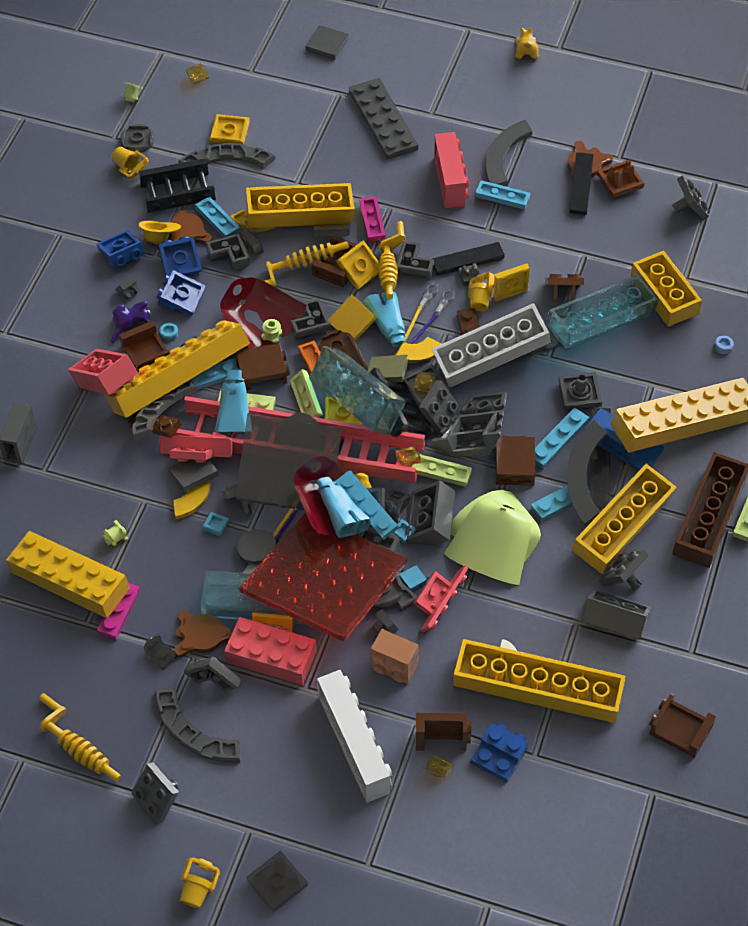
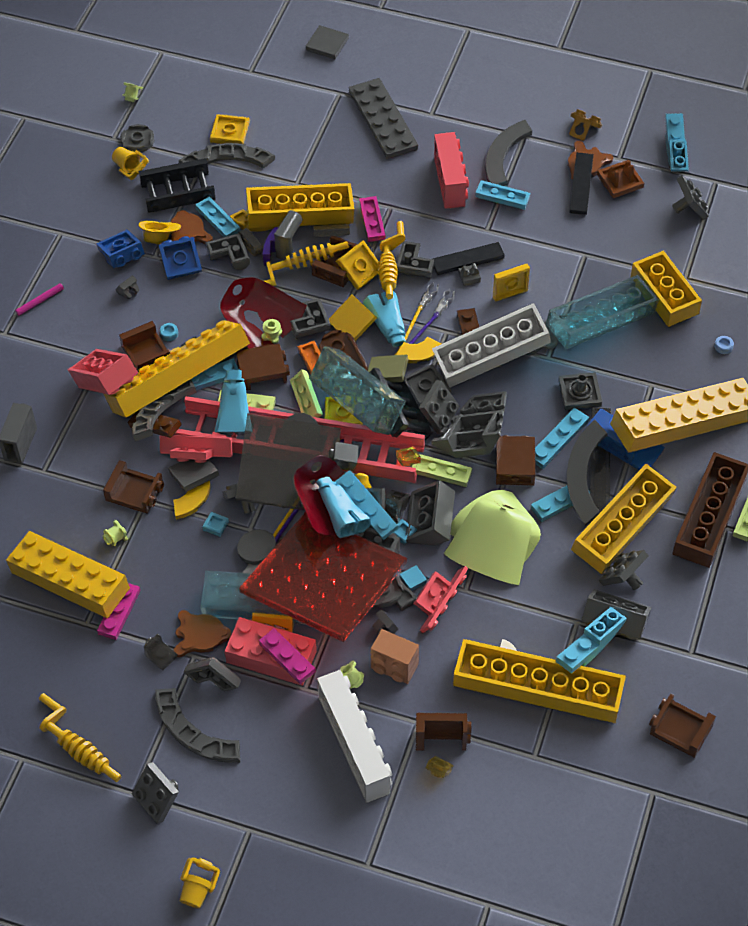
(26, 307): none -> dark pink bar
(127, 317): dark purple animal -> none
(133, 488): none -> reddish brown panel
(180, 293): plate -> none
(197, 73): clear yellow plate -> none
(269, 247): none -> dark purple slope
(277, 881): clear smoke plate -> none
(284, 234): none -> dark grey brick
(287, 656): none -> dark pink plate
(344, 455): none -> dark grey brick
(354, 676): none -> yellowish green brick
(424, 381): clear yellow plate -> none
(480, 292): yellow piece -> none
(500, 751): blue plate -> none
(526, 45): yellow animal -> none
(556, 279): dark orange plate -> none
(580, 117): none -> pearl gold bracket
(593, 640): none -> medium azure slope
(676, 143): none -> medium azure slope

